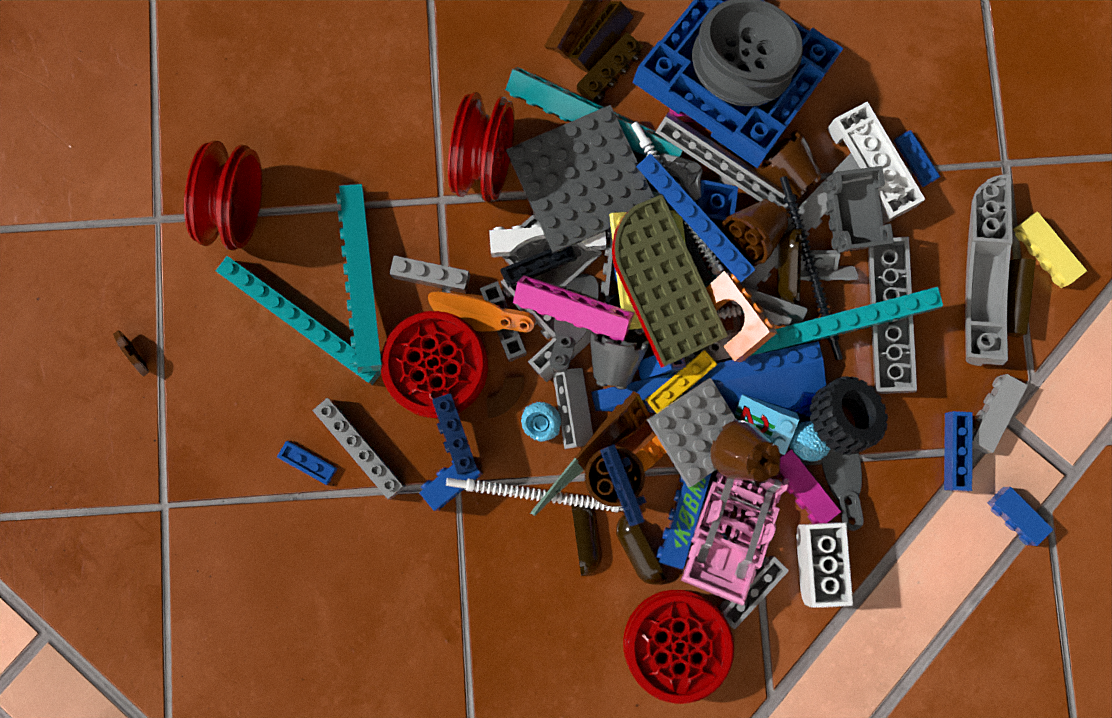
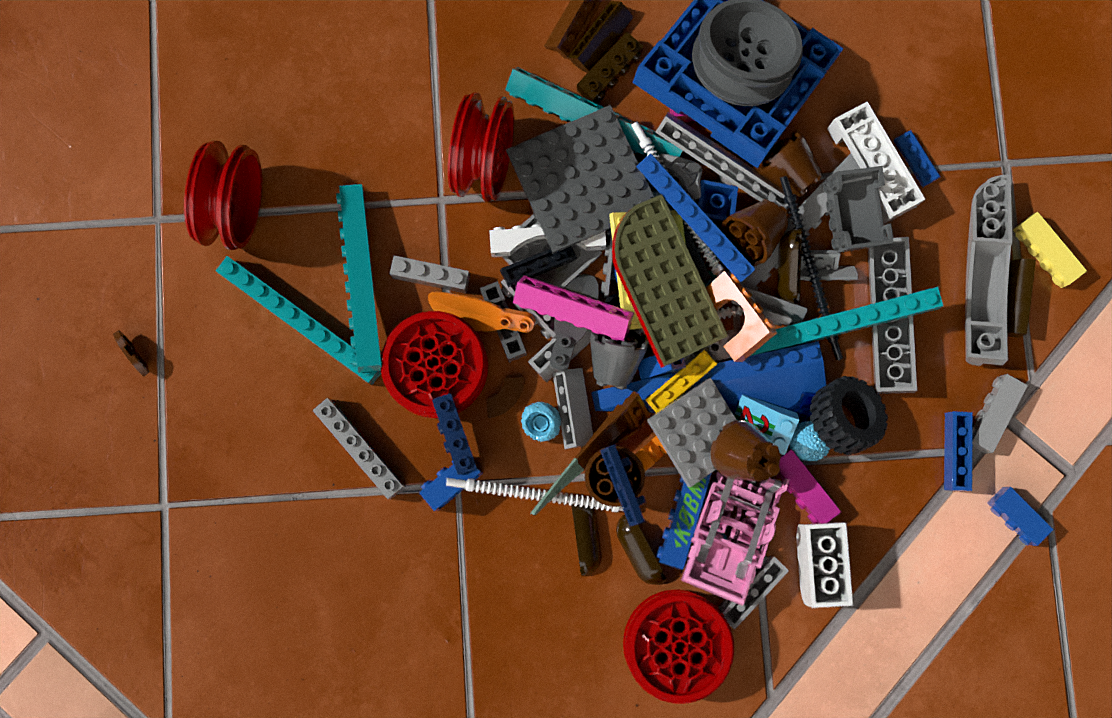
(307, 462): blue tile -> none
(845, 481): dark grey plant -> none

